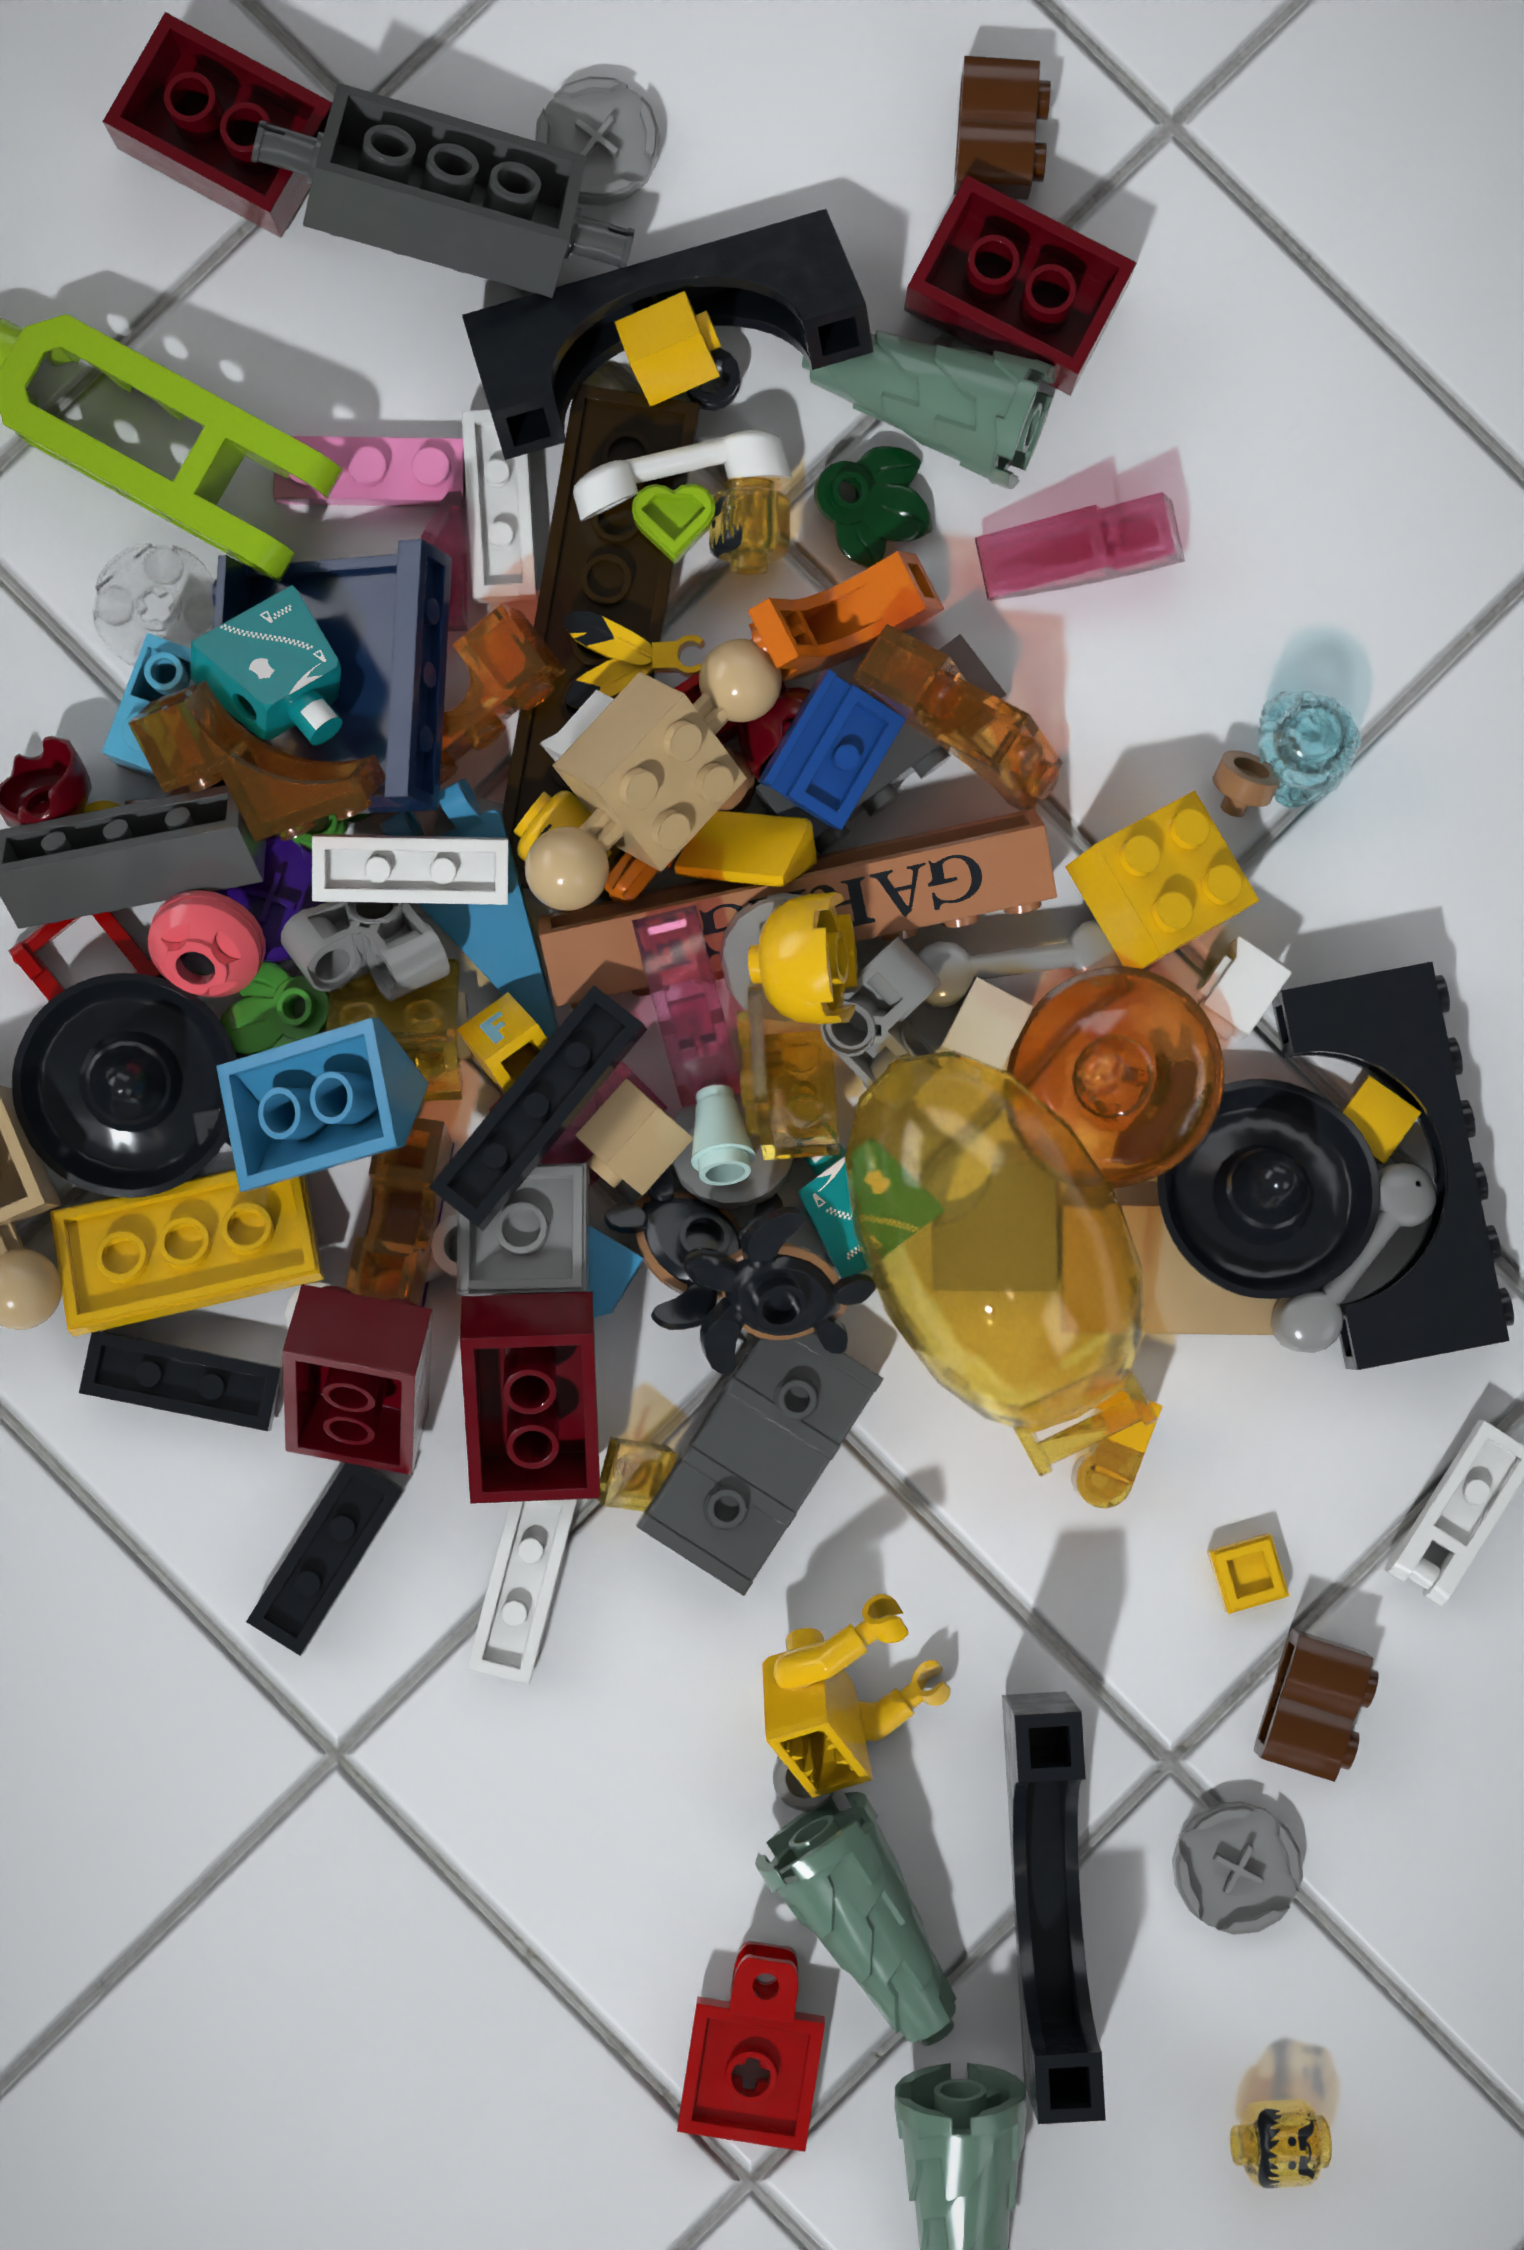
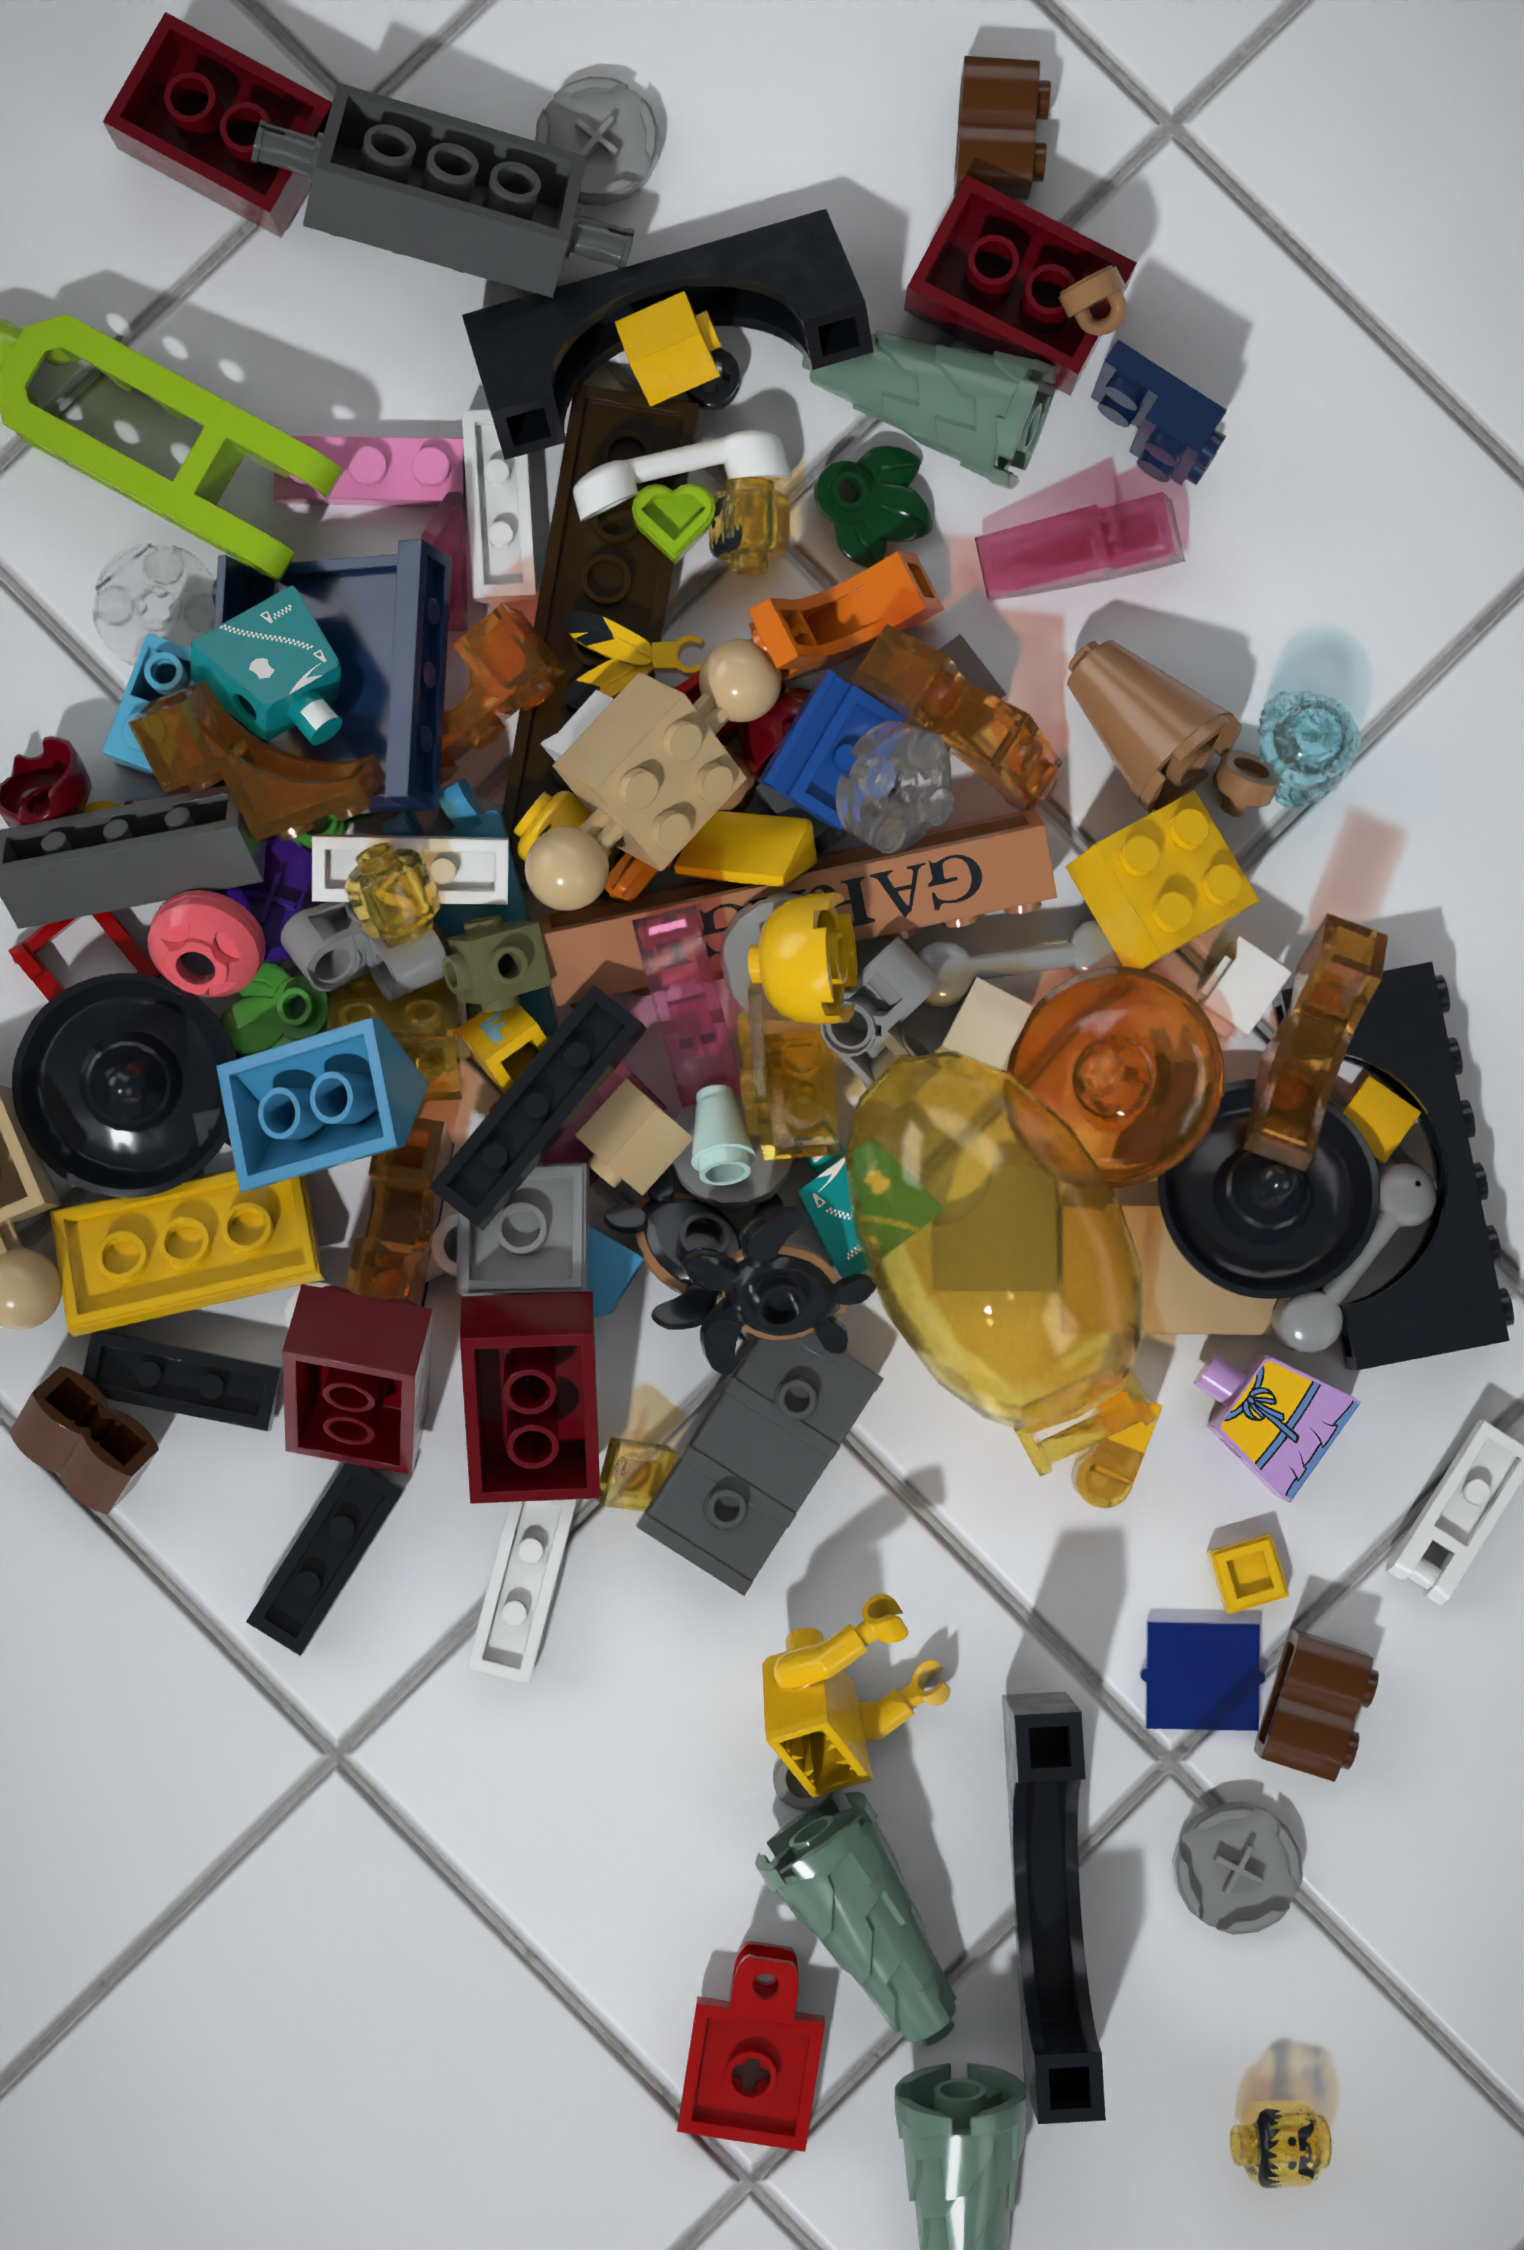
(83, 1440): none -> reddish brown brick
(392, 893): none -> clear yellow head
(495, 962): none -> olive brick
(923, 791): none -> clear plate
(1089, 292): none -> medium nougat tile
(1149, 722): none -> medium nougat cone
(1173, 419): none -> dark blue plate
(1202, 1676): none -> clear blue piece
(1274, 1418): none -> torso
(1309, 1045): none -> clear orange arch

